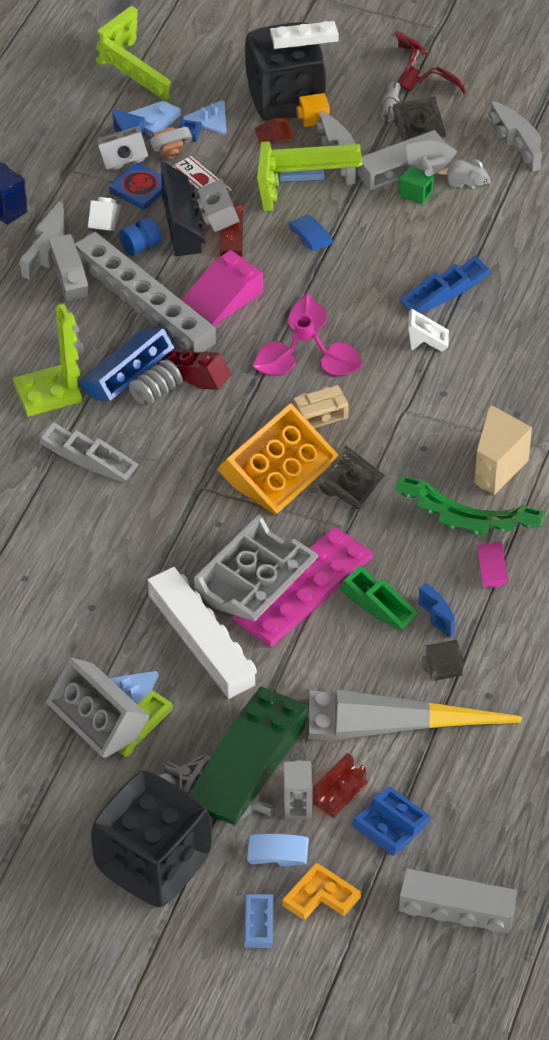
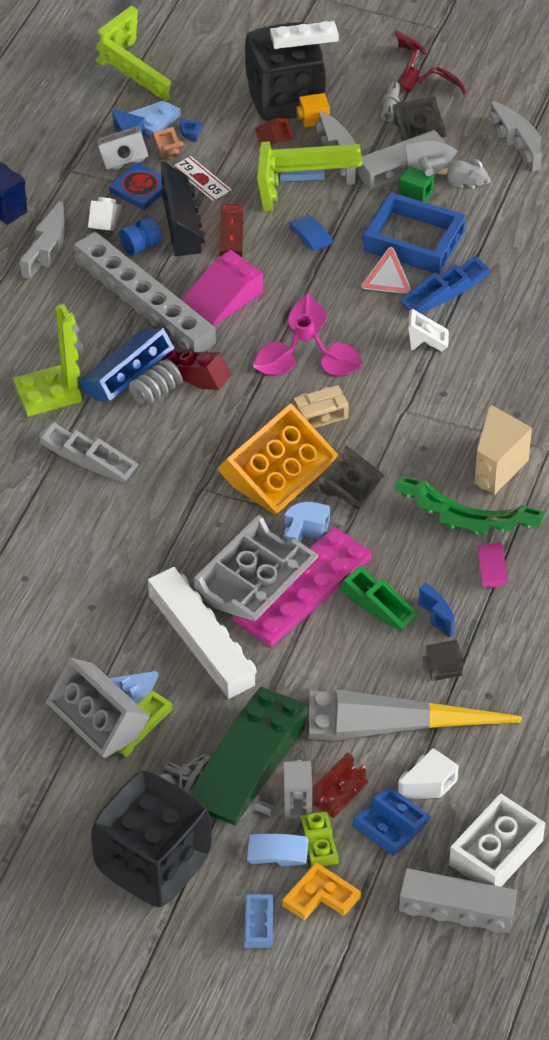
(69, 268): light grey slope -> none
(181, 134): light grey beam -> none
(212, 117): light blue piece -> none
(217, 206): light grey brick -> none
(306, 520): none -> light blue brick
(321, 843): none -> lime slope
(388, 275): none -> piece
(408, 253): none -> blue window
(429, 777): none -> white slope
(497, 842): none -> white brick

